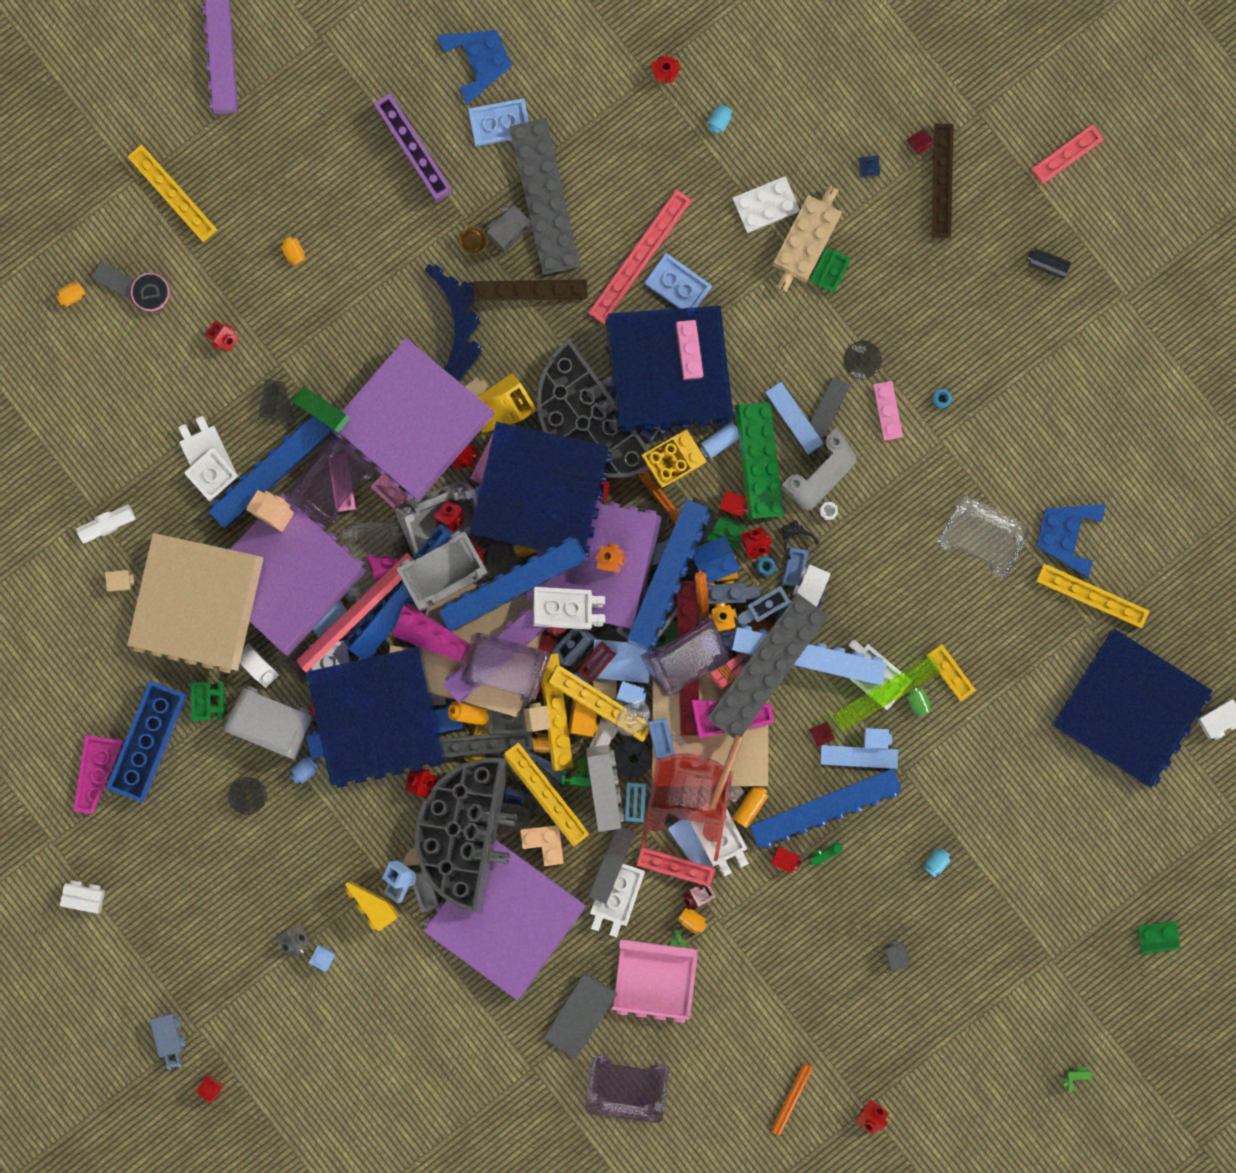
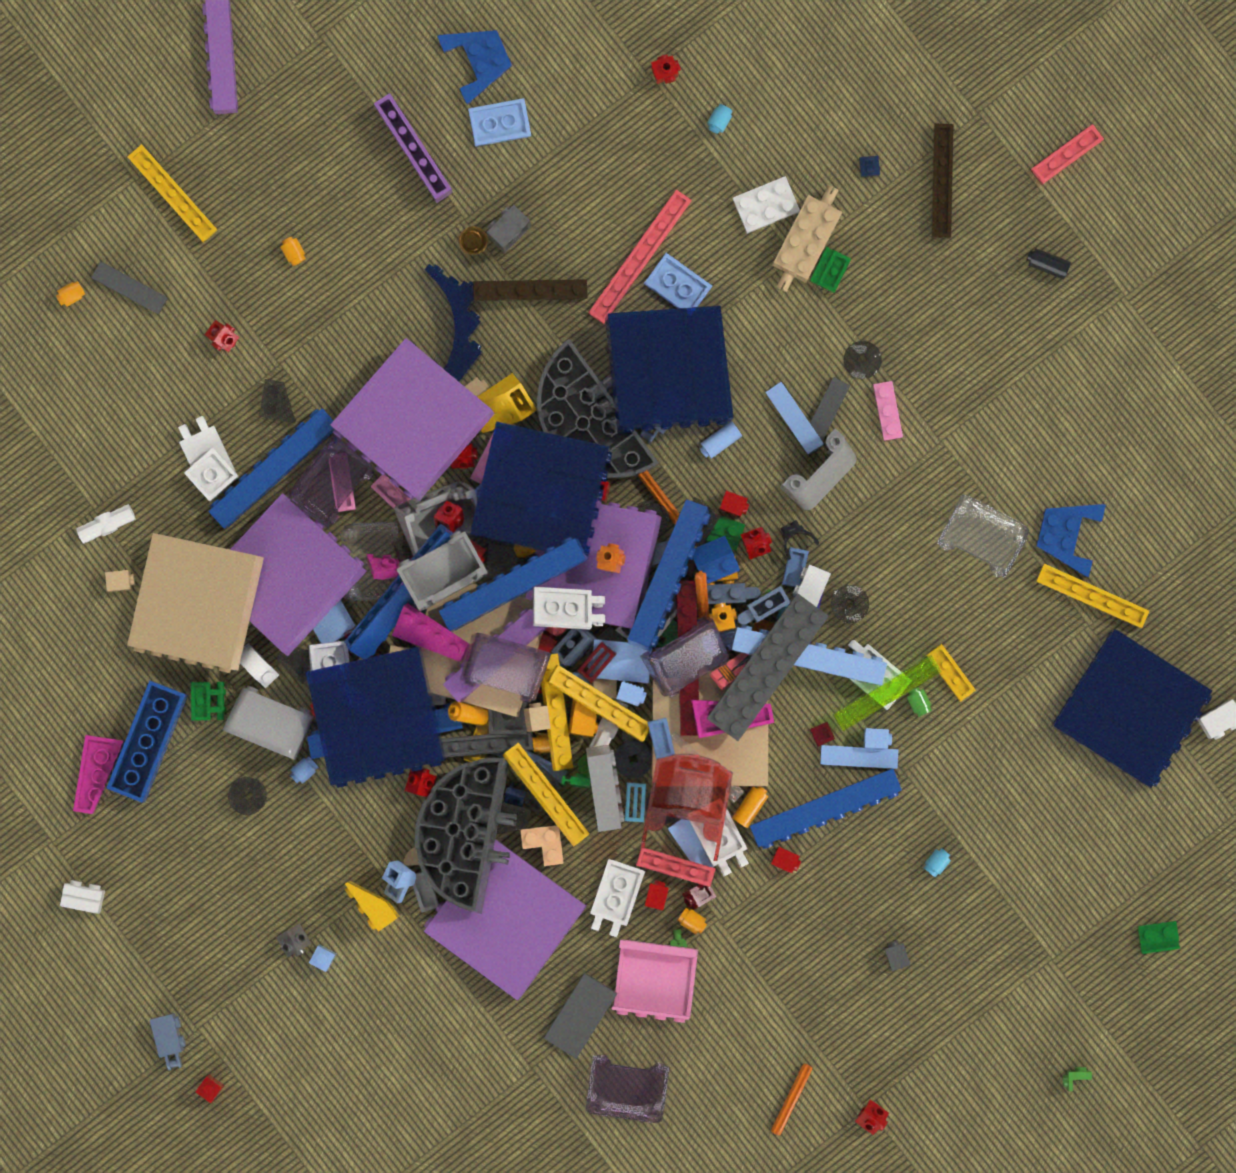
(150, 292): black tile -> none
(270, 509): light nougat brick -> none
(320, 409): green tile -> none
(351, 617): coral tile -> none
(544, 196): dark grey plate -> none
(611, 865): dark grey tile -> none
(633, 718): clear dish -> none
(656, 895): none -> red brick
(674, 458): yellow slope -> none
(689, 349): bright pink plate -> none
(725, 772): nougat bar -> none
(759, 460): green plate -> none
(766, 572): dark azure plate -> none
(819, 855): green plate -> none
(828, 510): white tile -> none
(854, 594): none -> clear smoke dish
(920, 142): dark red tile -> none
(944, 392): dark azure plate -> none

